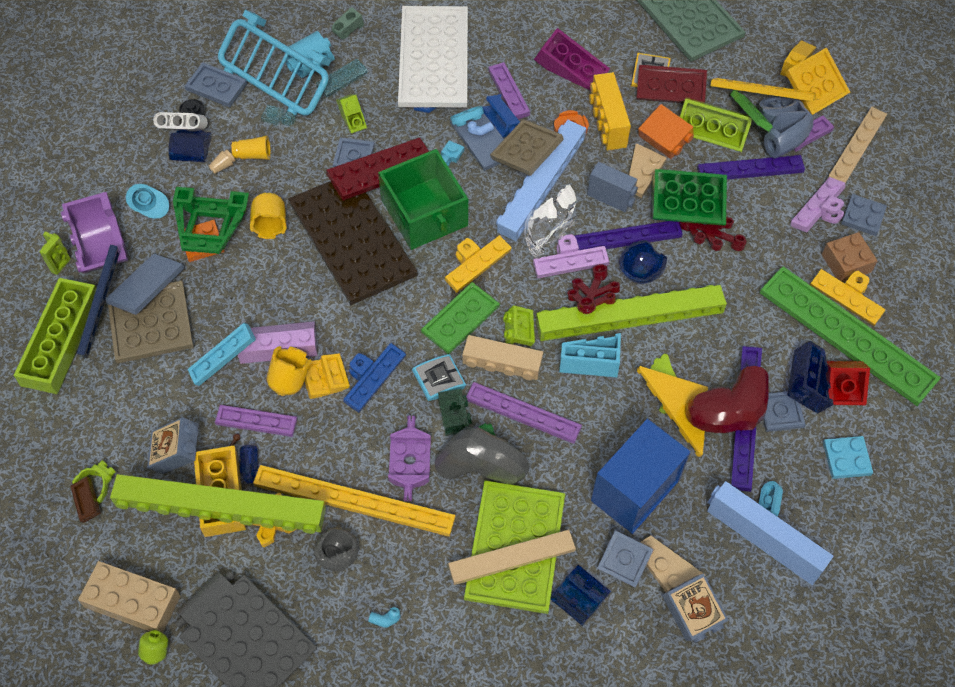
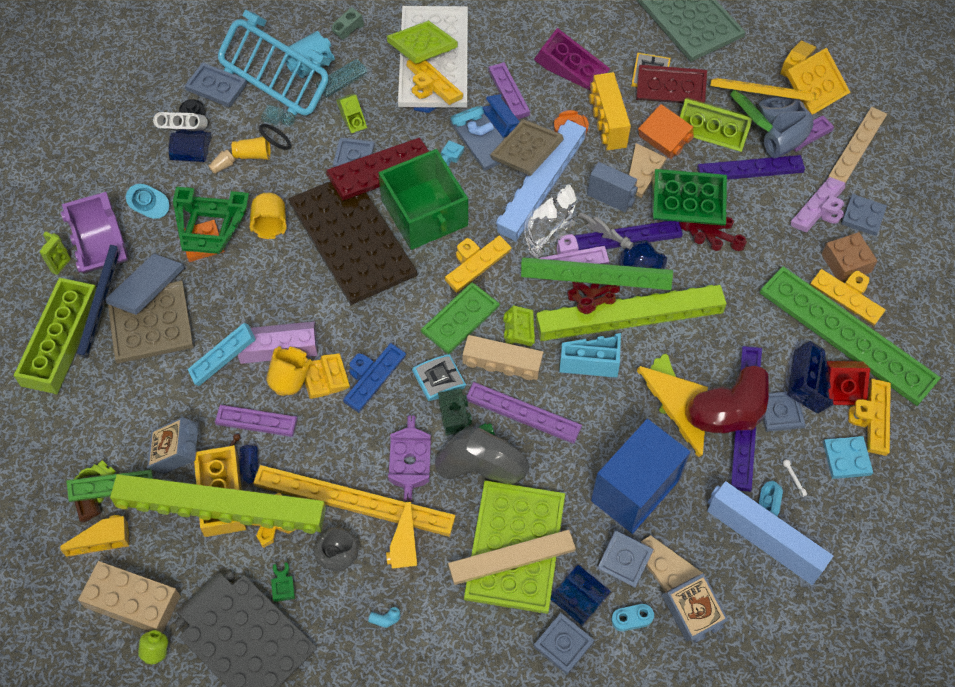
(97, 486): none -> bright green tile
(102, 536): none -> yellow slope
(277, 131): none -> black tyre
(282, 585): none -> green plate
(402, 547): none -> yellow slope
(422, 41): none -> lime plate
(429, 80): none -> yellow plate
(563, 643): none -> sand blue plate
(597, 273): none -> bright green plate
(599, 226): none -> light grey piece
(633, 617): none -> medium azure plate
(786, 463): none -> white hinge
(875, 415): none -> yellow plate

